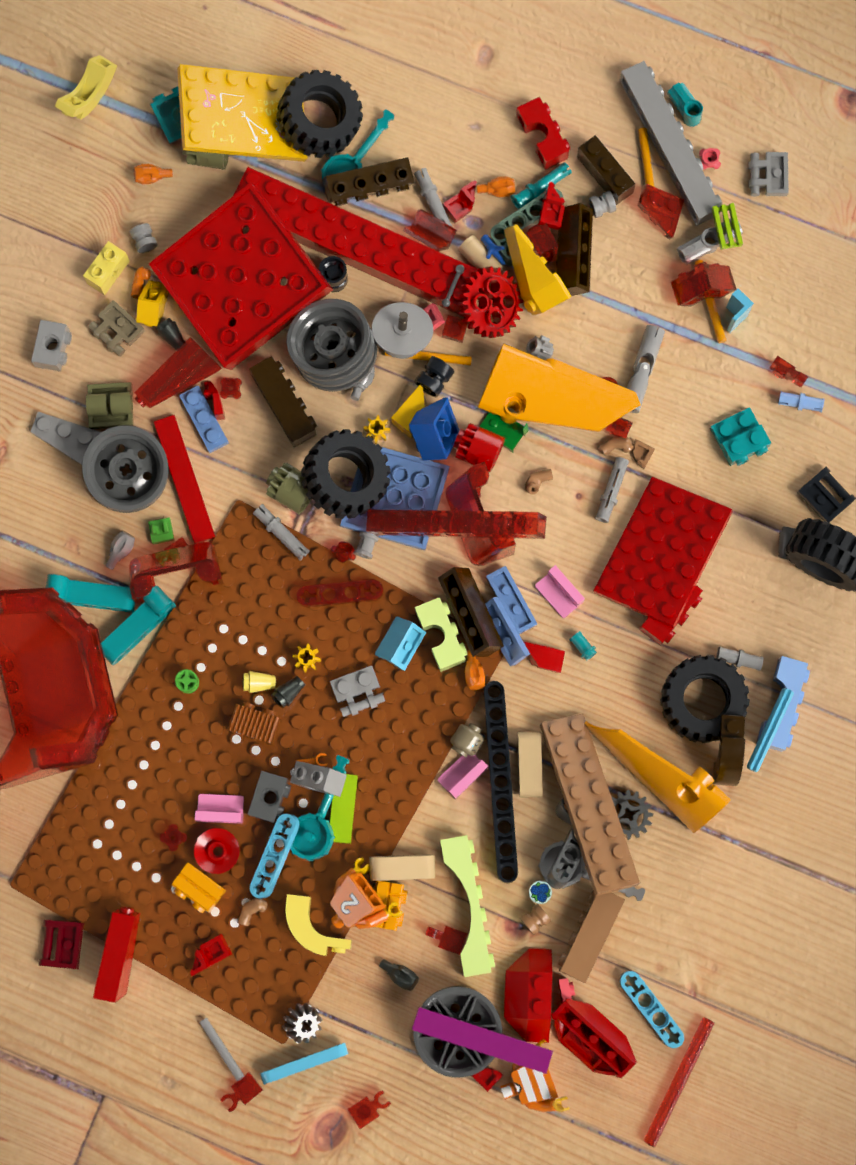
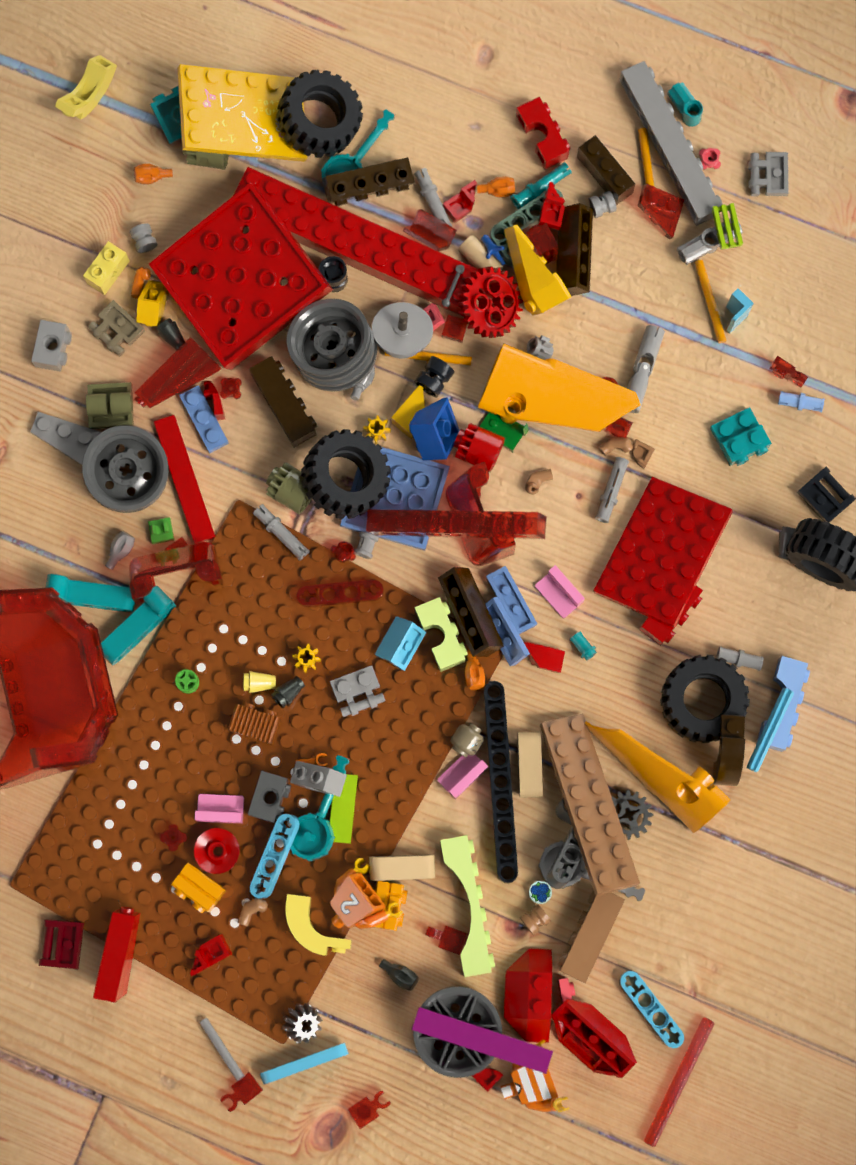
(703, 283): clear red brick -> none

